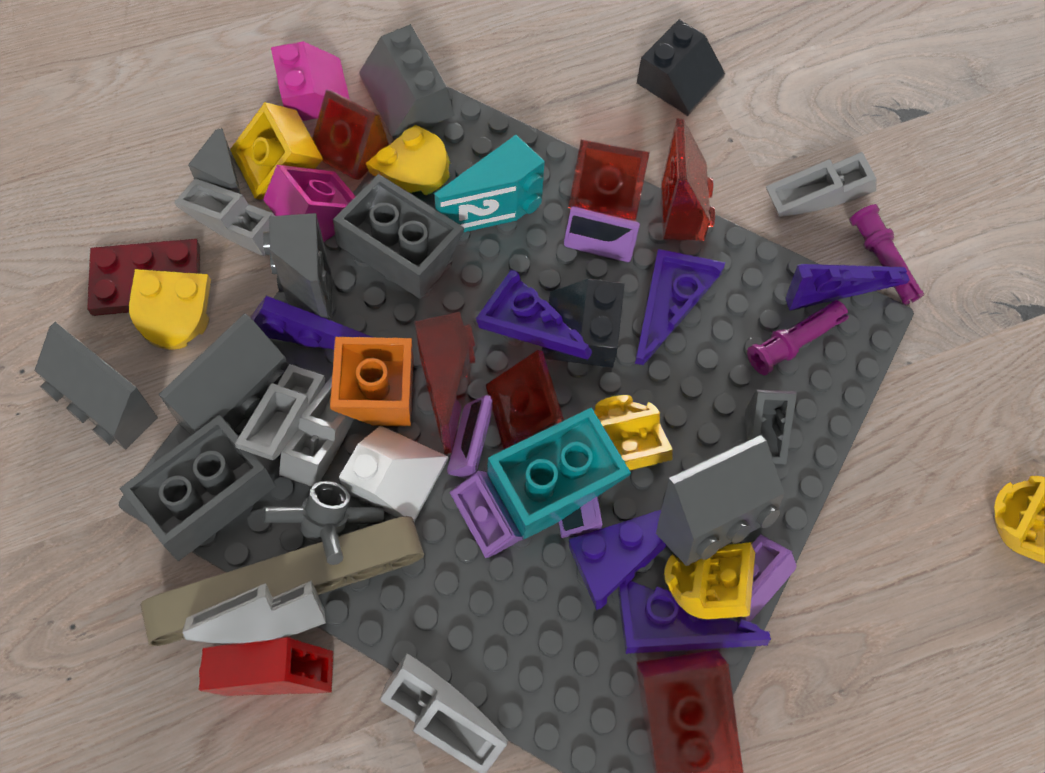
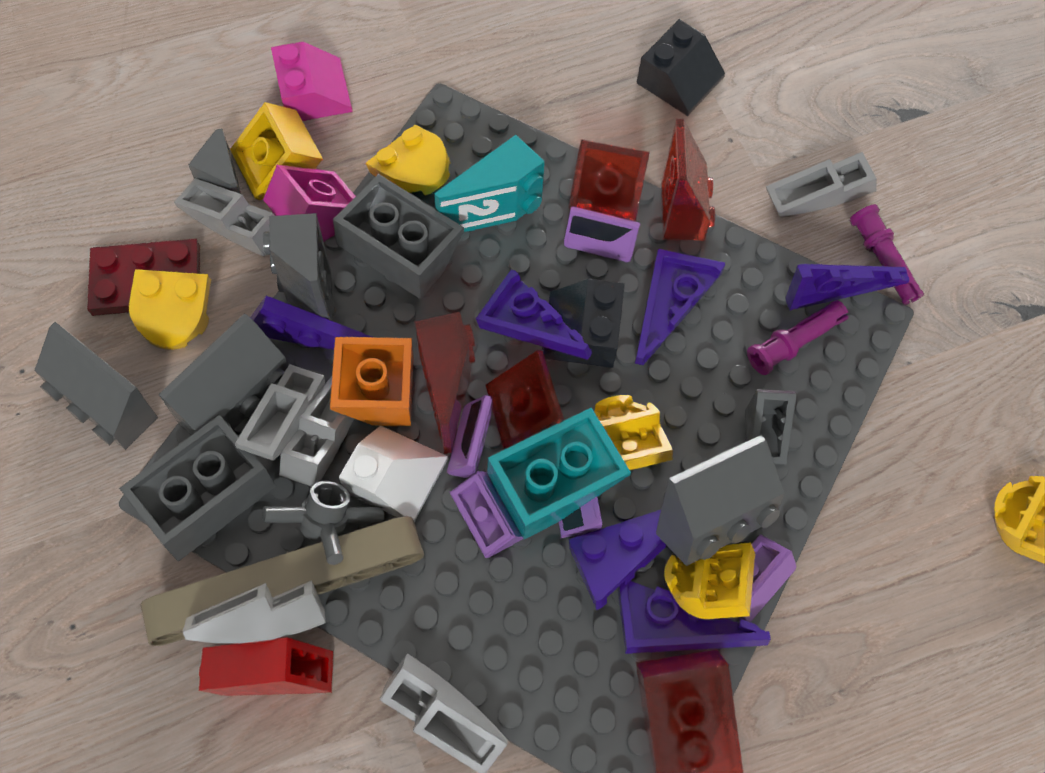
(348, 135): clear red slope -> none
(405, 83): dark grey slope -> none

